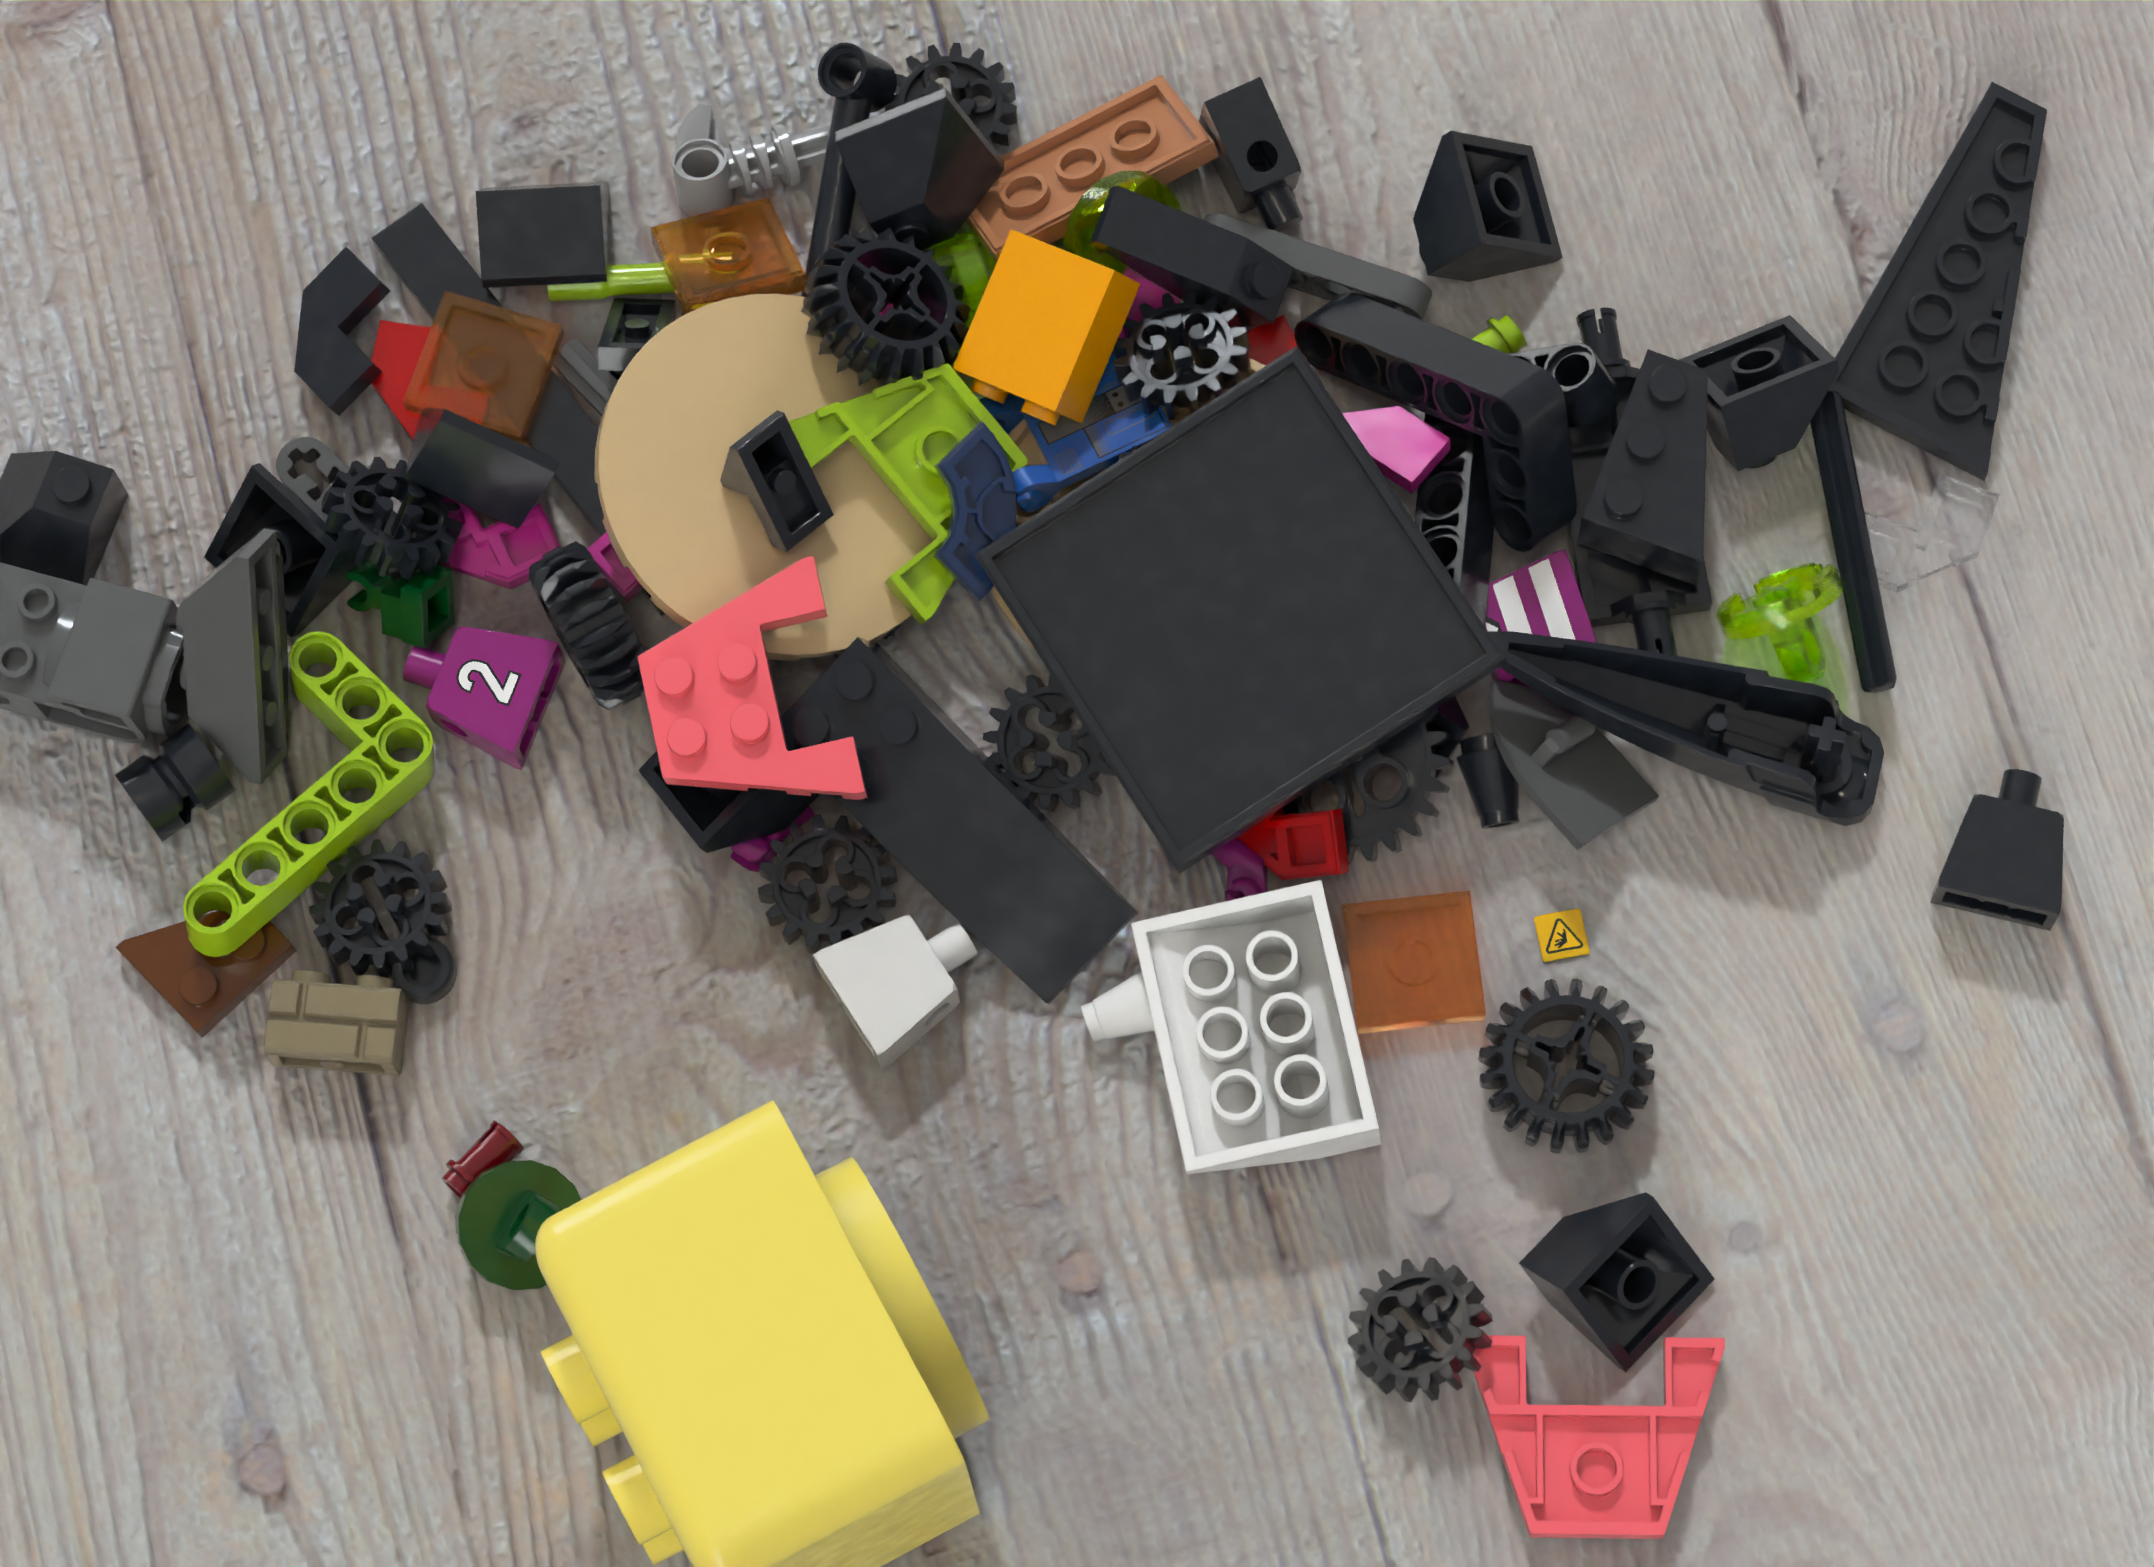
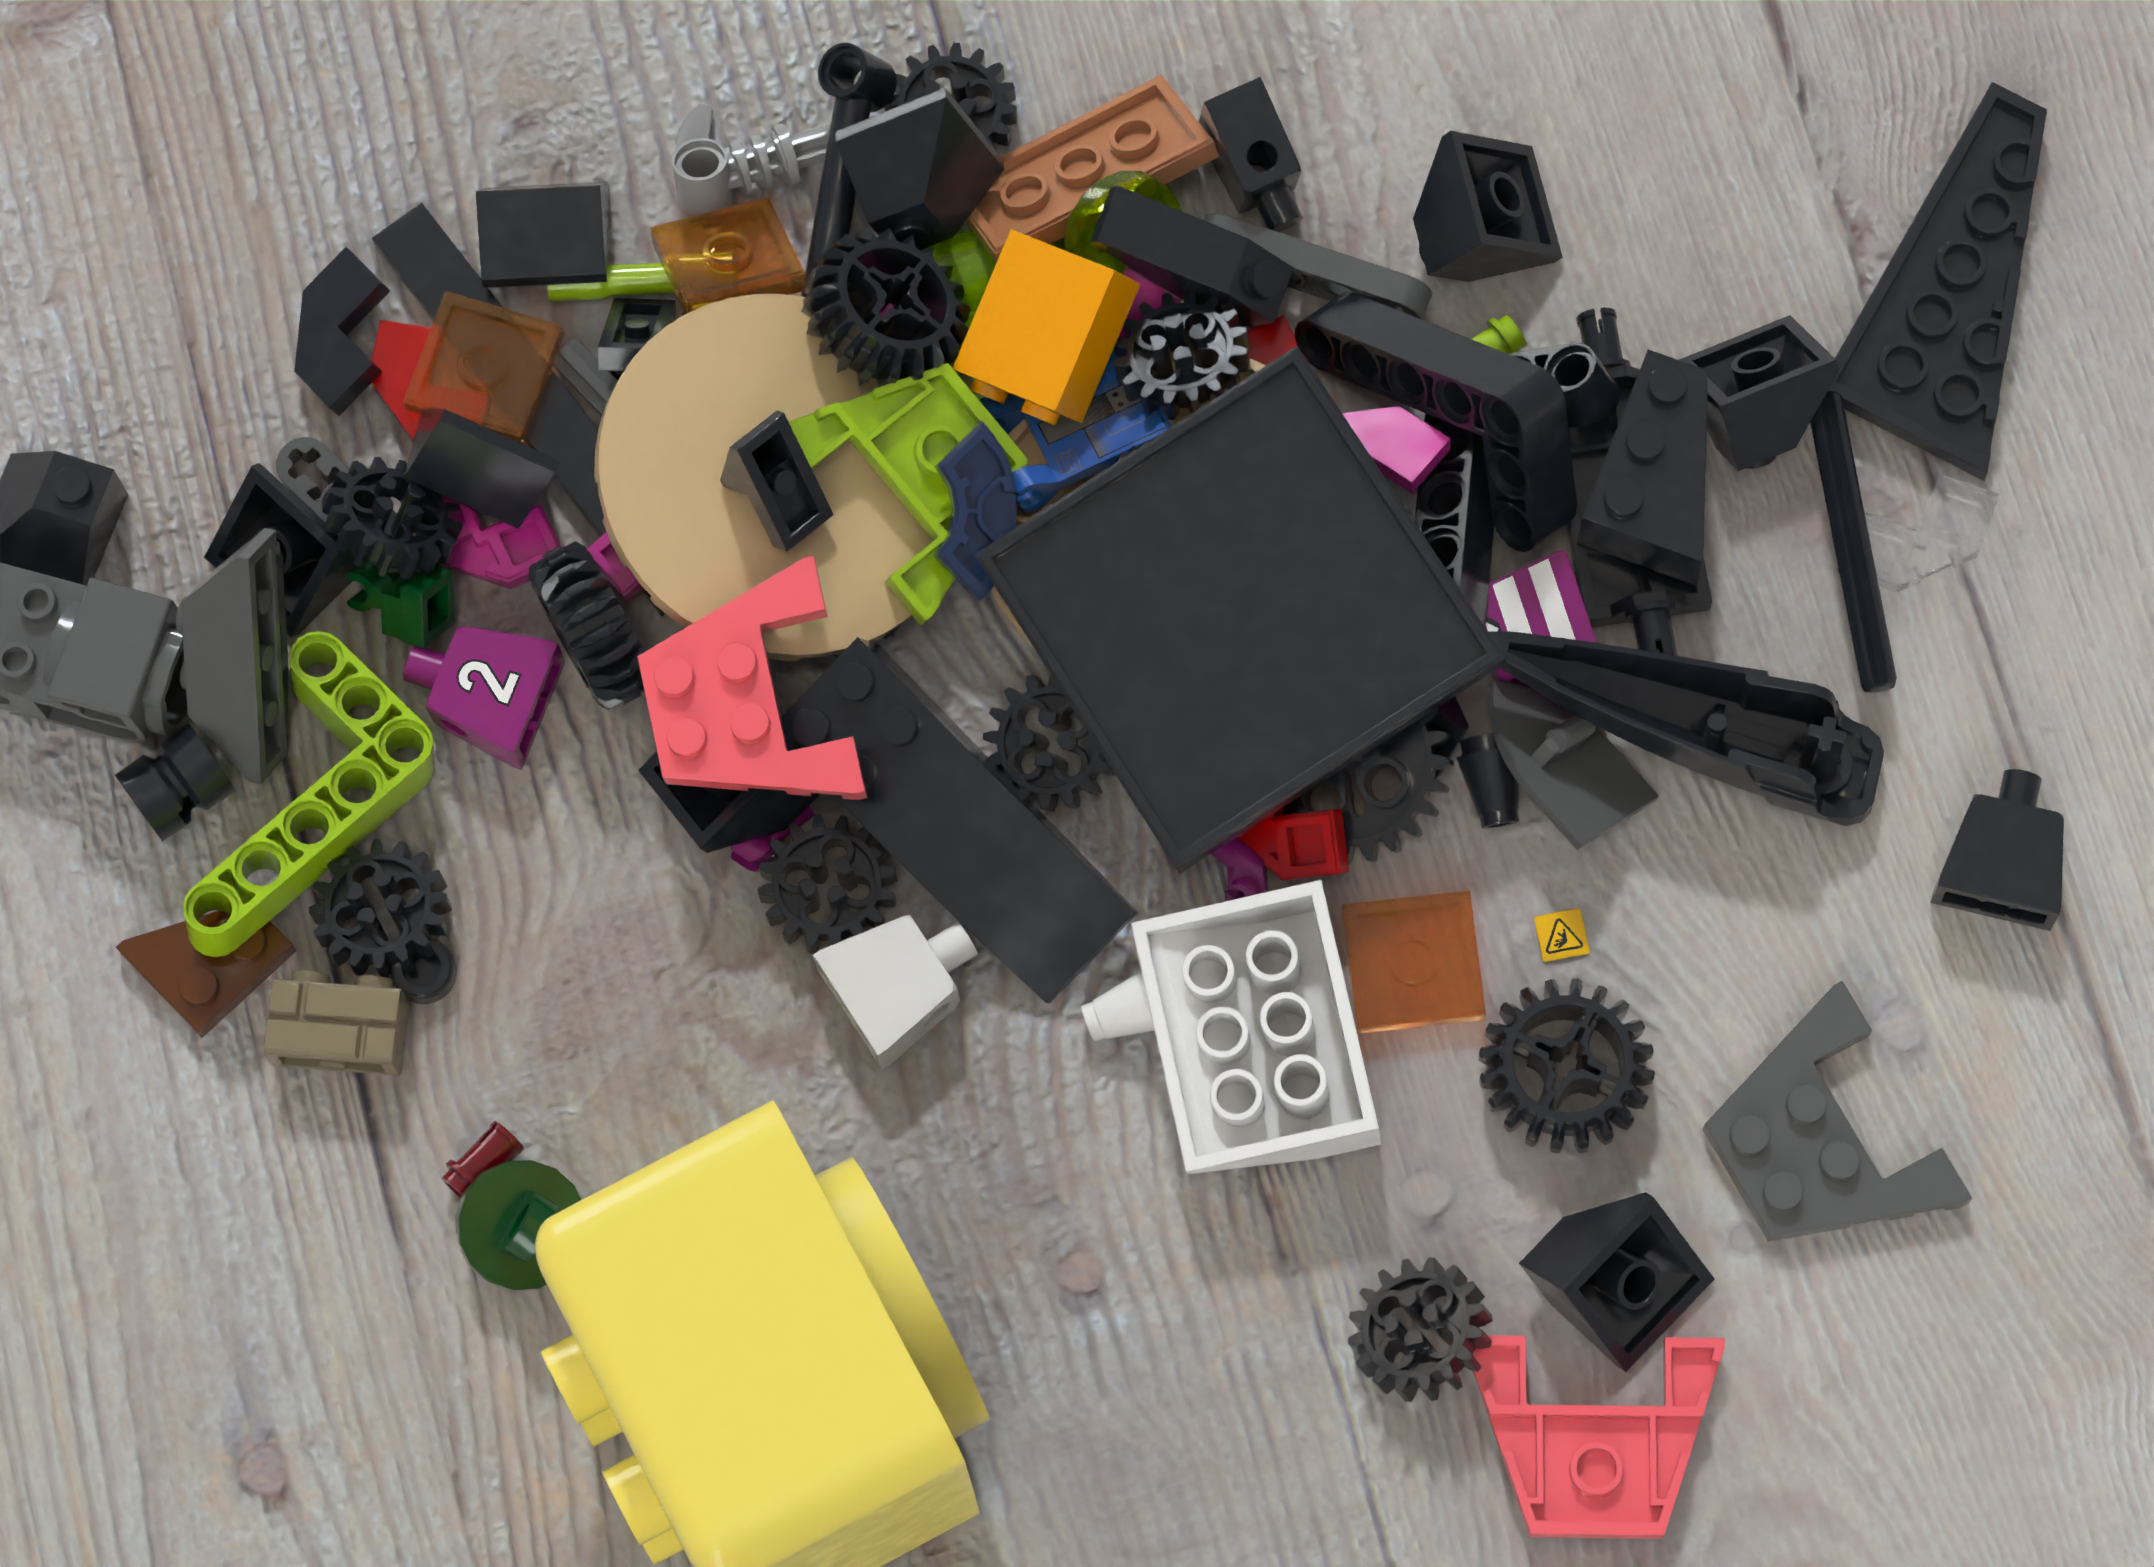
(1784, 612): clear neon green tile -> none
(1797, 1150): none -> dark grey wing

